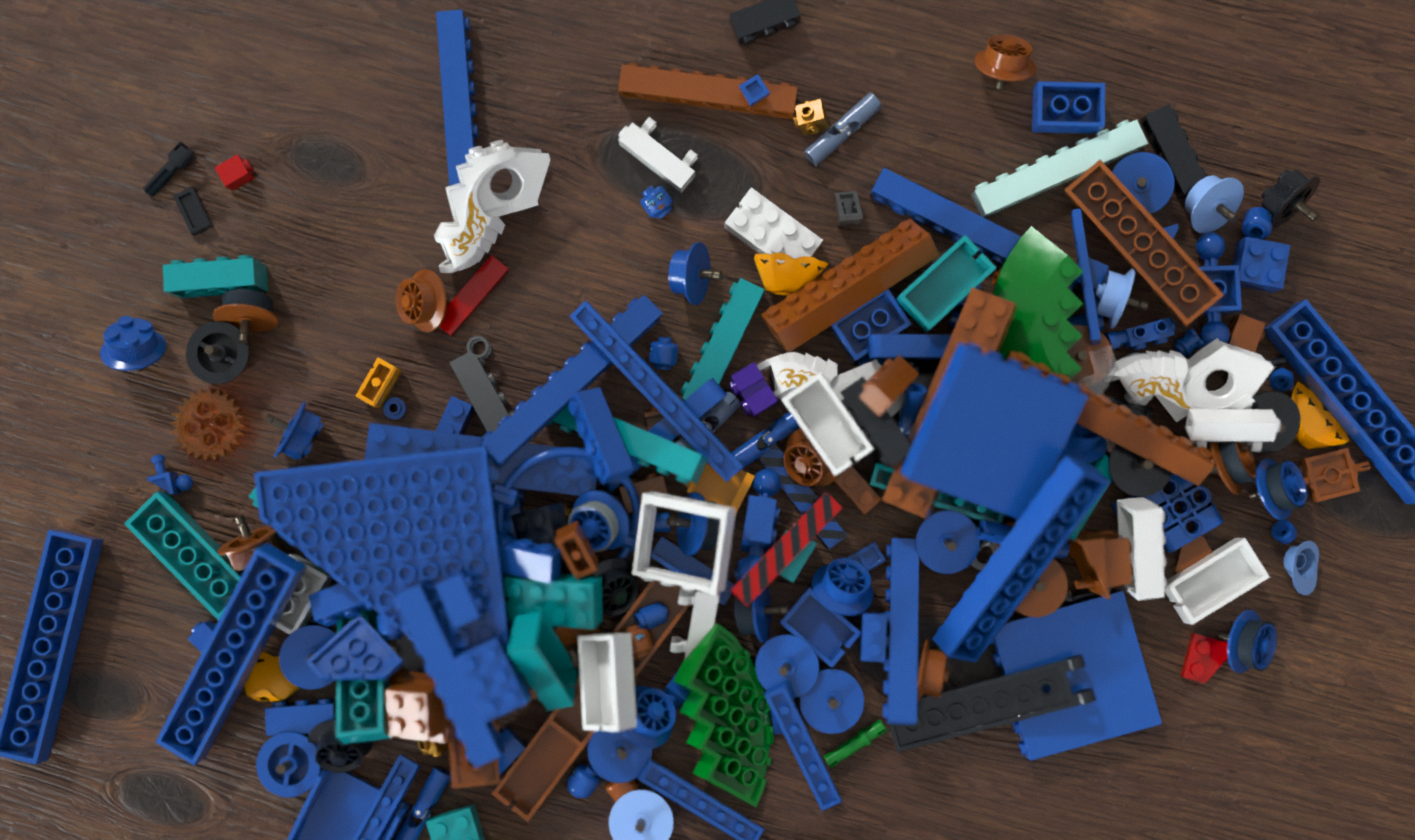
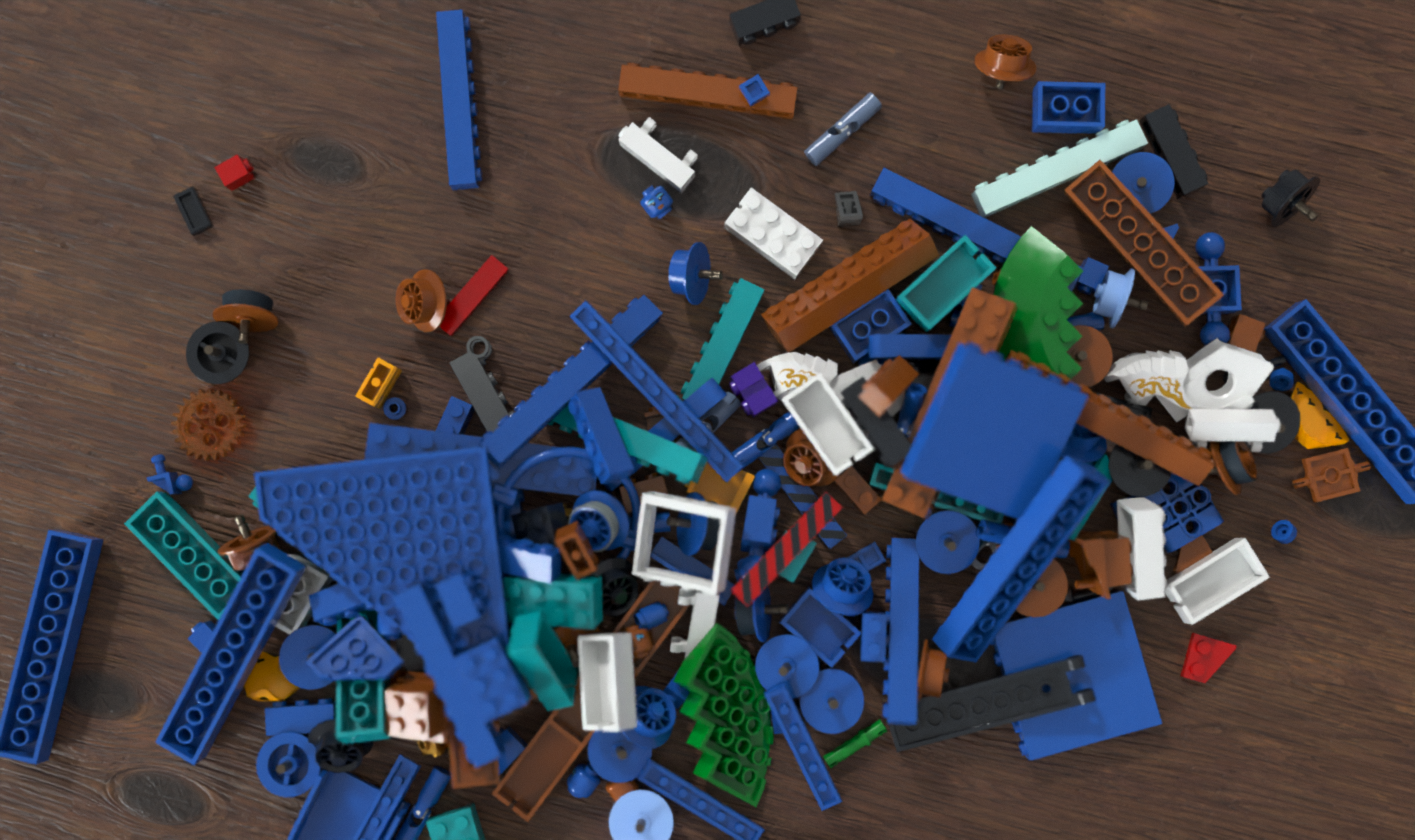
(131, 345): blue piece -> none
(179, 158): black piece -> none
(214, 278): teal brick -> none
(297, 433): blue piece -> none
(478, 208): white animal -> none
(663, 353): blue head -> none
(787, 276): light orange piece -> none
(811, 117): pearl gold brick -> none
(1085, 277): blue tile -> none
(1104, 367): clear tile -> none
(1142, 334): blue brick -> none
(1188, 343): blue brick -> none
(1214, 202): light blue piece -> none
(1250, 642): blue piece -> none
(1257, 223): blue head -> none
(1261, 263): blue brick -> none
(1279, 487): blue piece -> none
(1302, 566): medium blue piece -> none

